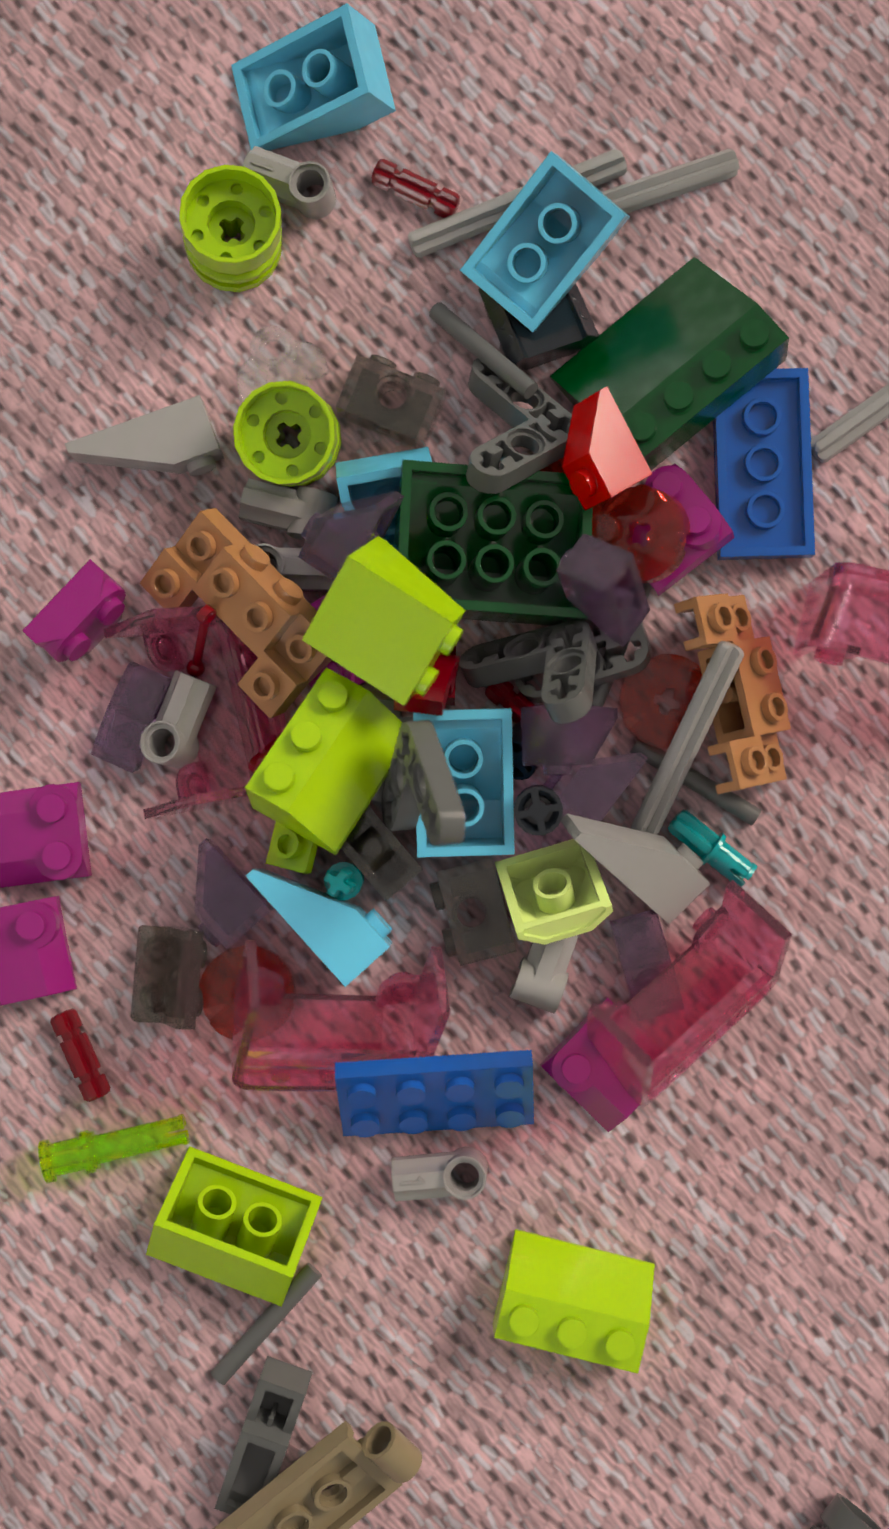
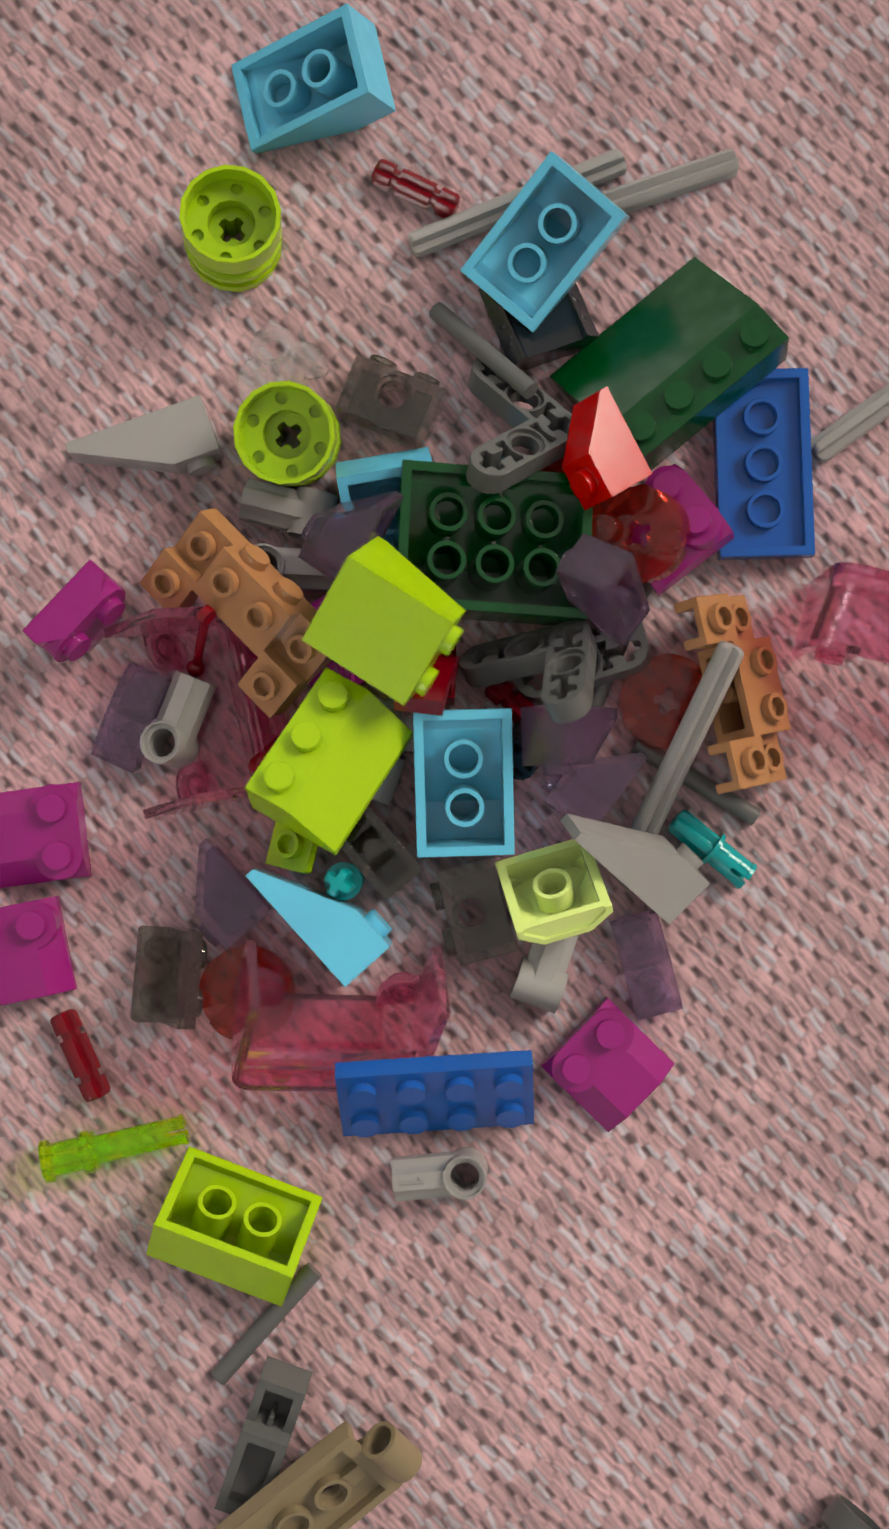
(291, 179): light grey piece -> none
(422, 786): dark grey beam -> none
(540, 817): black wheel -> none
(575, 1301): lime slope -> none
(694, 999): clear pink windscreen -> none

